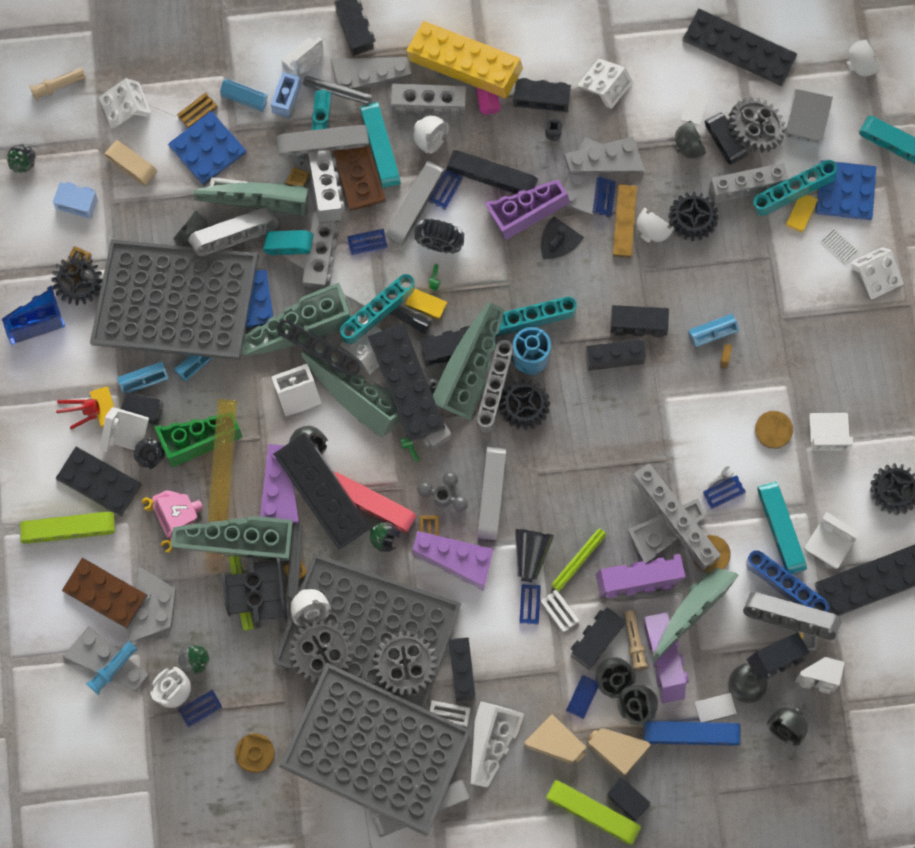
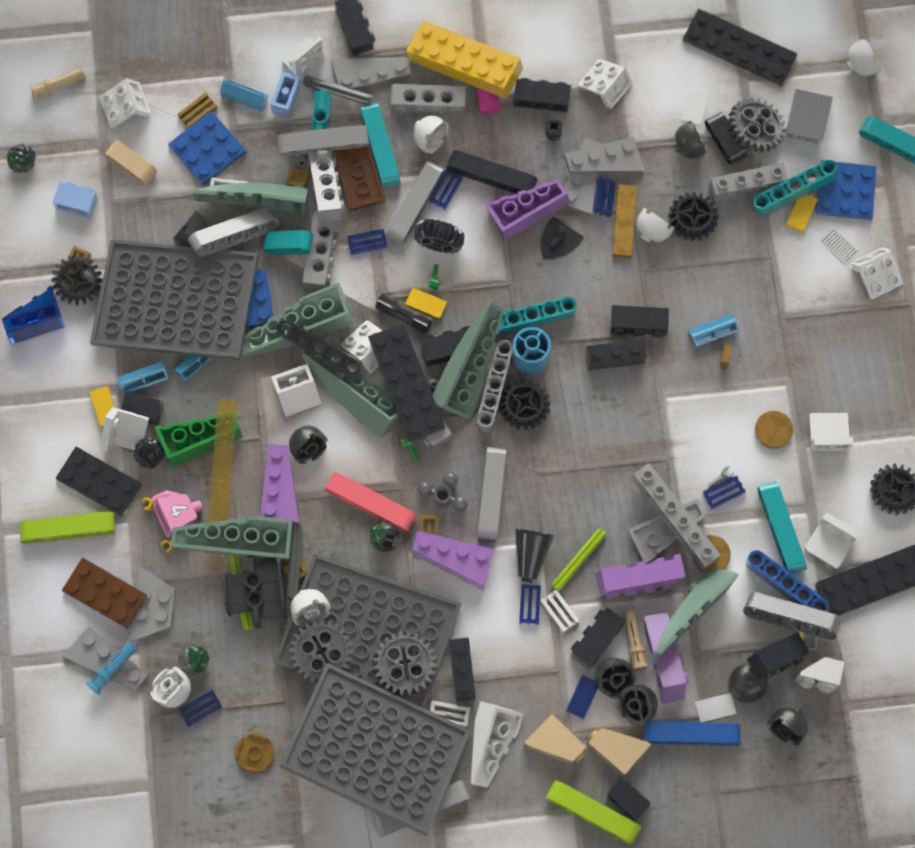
(89, 407): red plant -> none
(322, 490): black plate -> none
(375, 317): teal beam -> none

